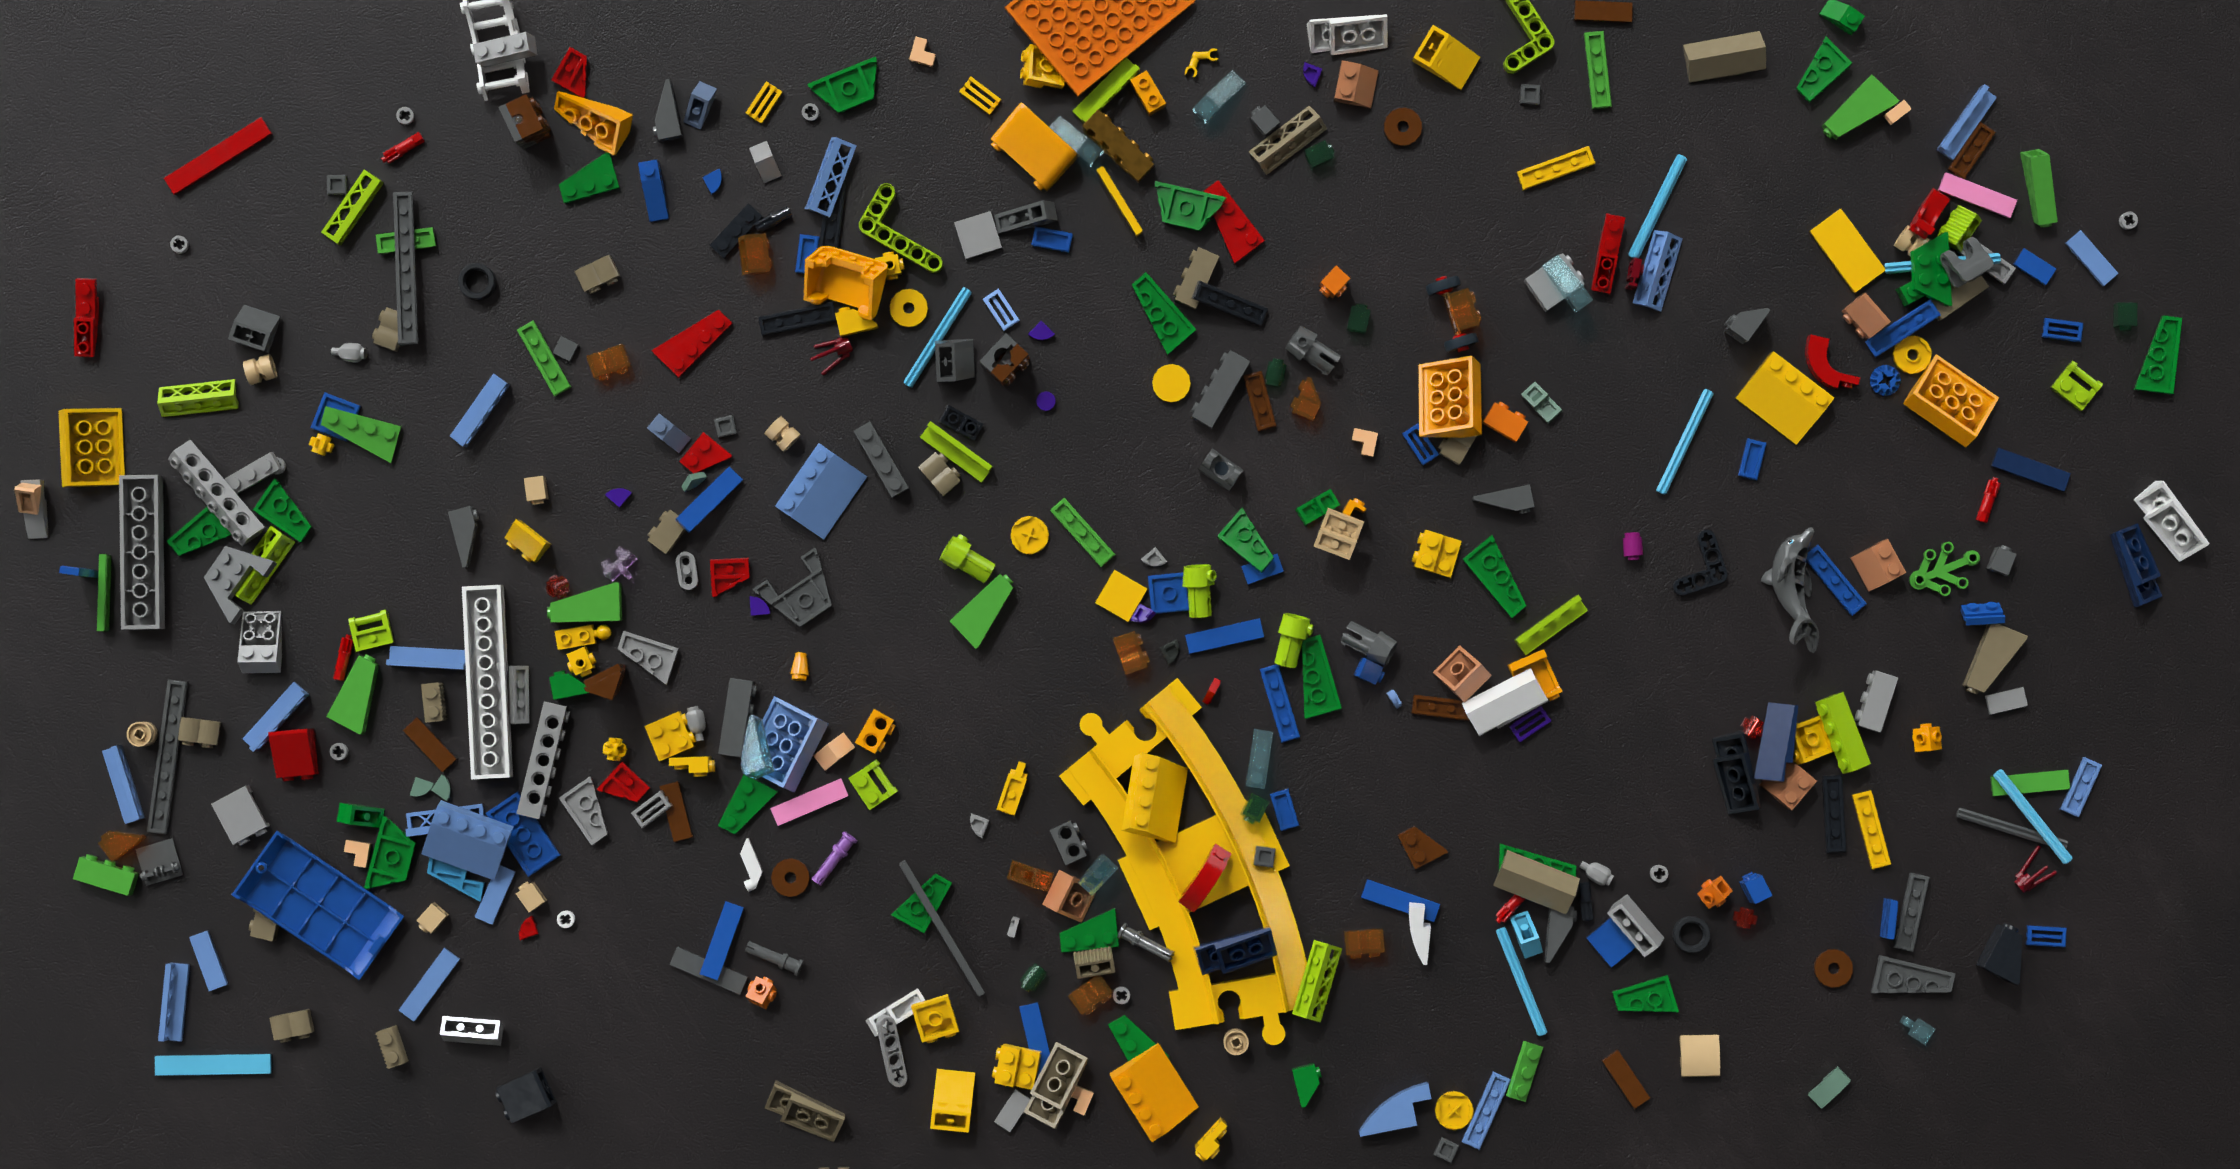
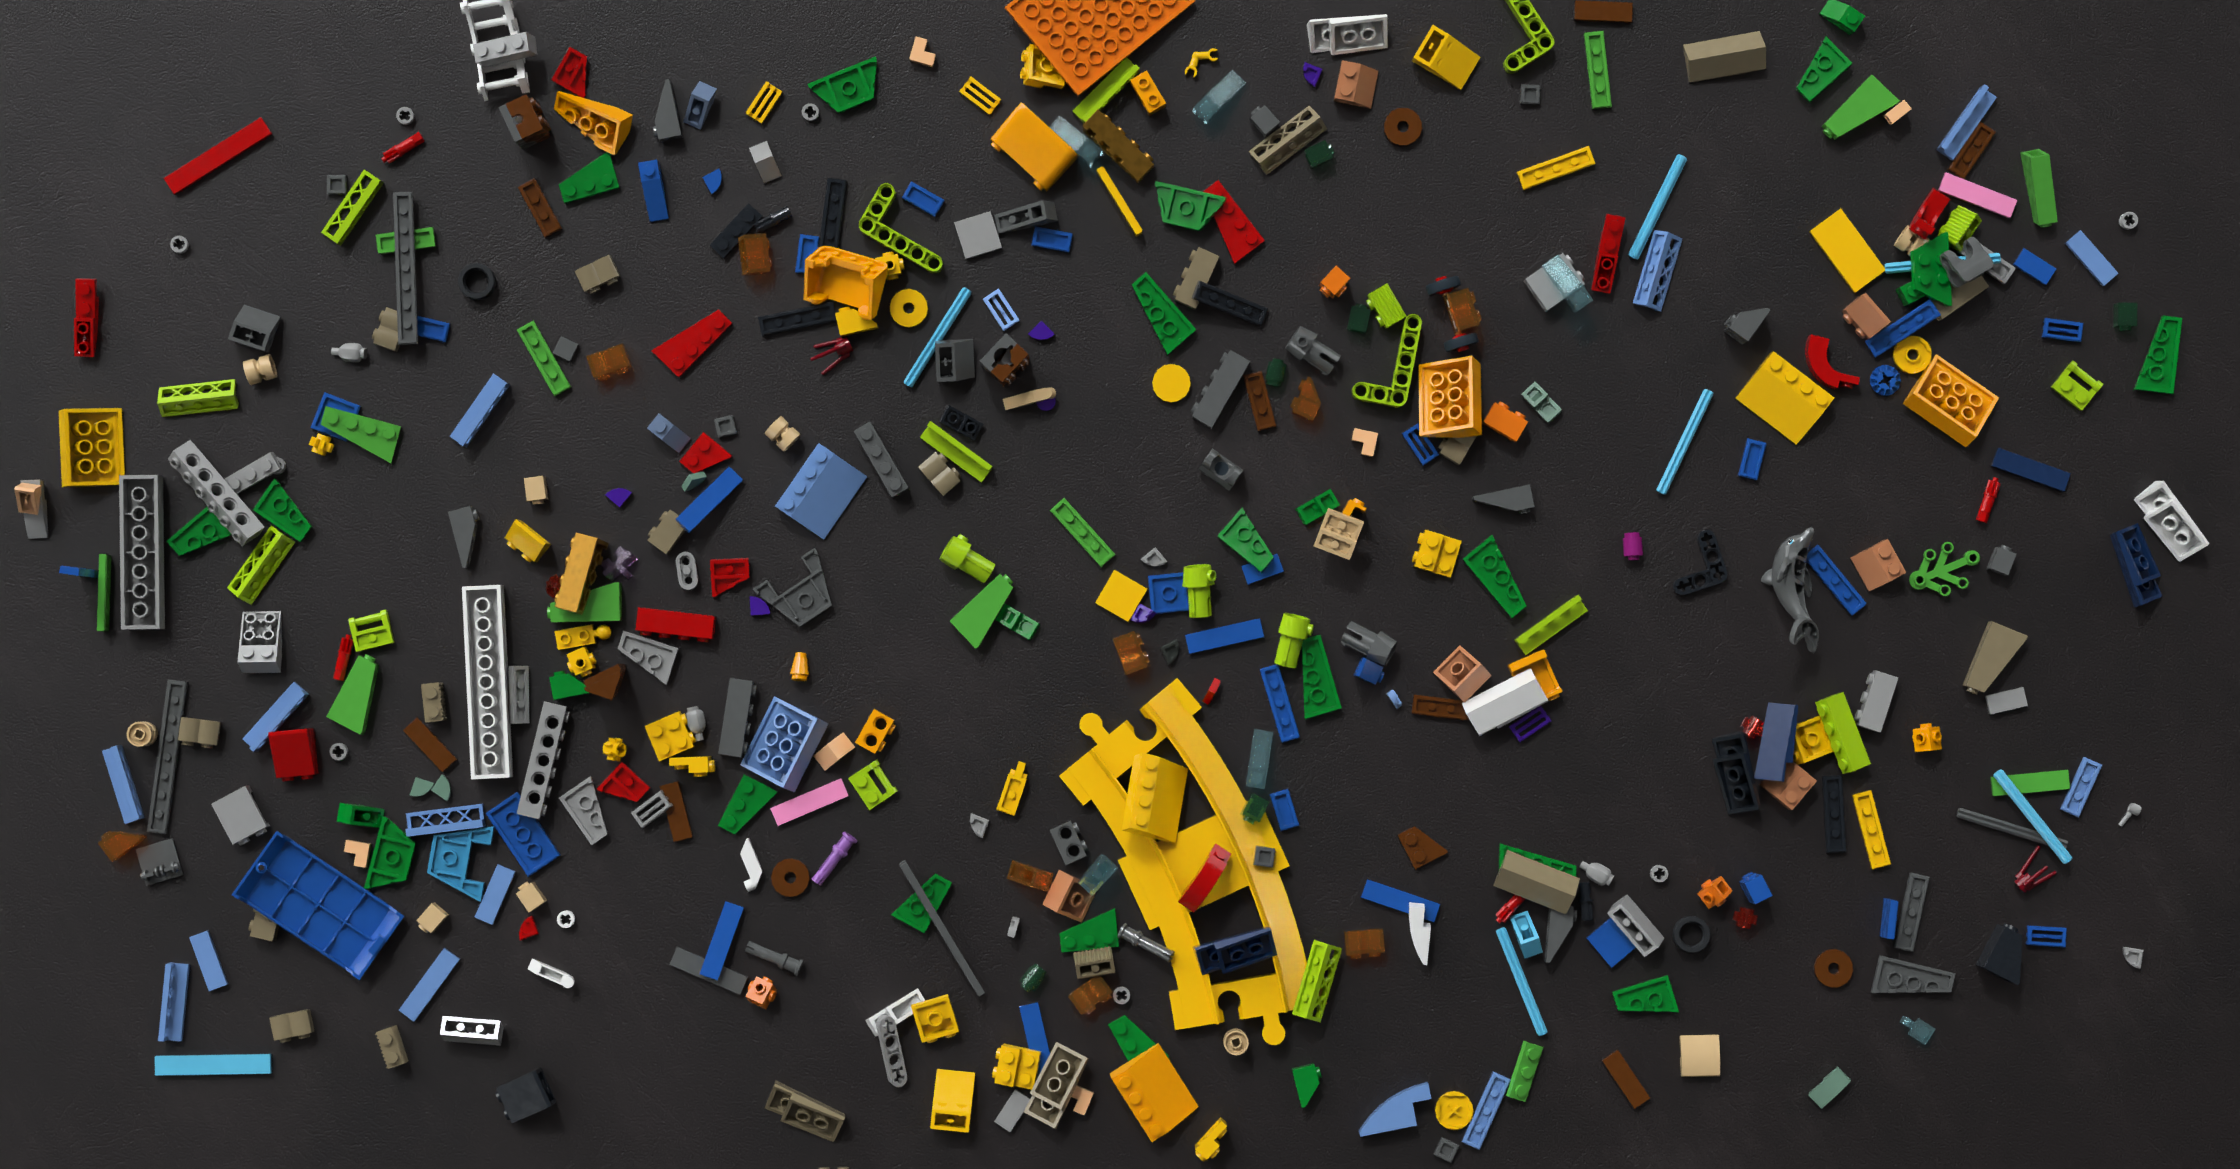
(106, 875): bright green brick -> none
(228, 575): wing -> none
(426, 657): medium blue fence -> none
(433, 329): none -> blue tile
(467, 840): medium blue slope -> none
(540, 208): none -> reddish brown tile
(551, 973): none -> white piece
(579, 572): none -> wedge
(675, 623): none -> red brick
(756, 753): clear light blue slope -> none
(823, 175): medium blue fence -> none
(923, 199): none -> blue tile
(1017, 622): none -> green slope
(1029, 398): none -> tan piece
(1029, 535): yellow tile -> none
(1385, 306): none -> lime brick
(1400, 369): none -> lime beam
(1634, 272): dark red plate -> none
(1982, 613): blue plate -> none
(2132, 809): none -> light grey hand
(2133, 956): none -> light grey tile

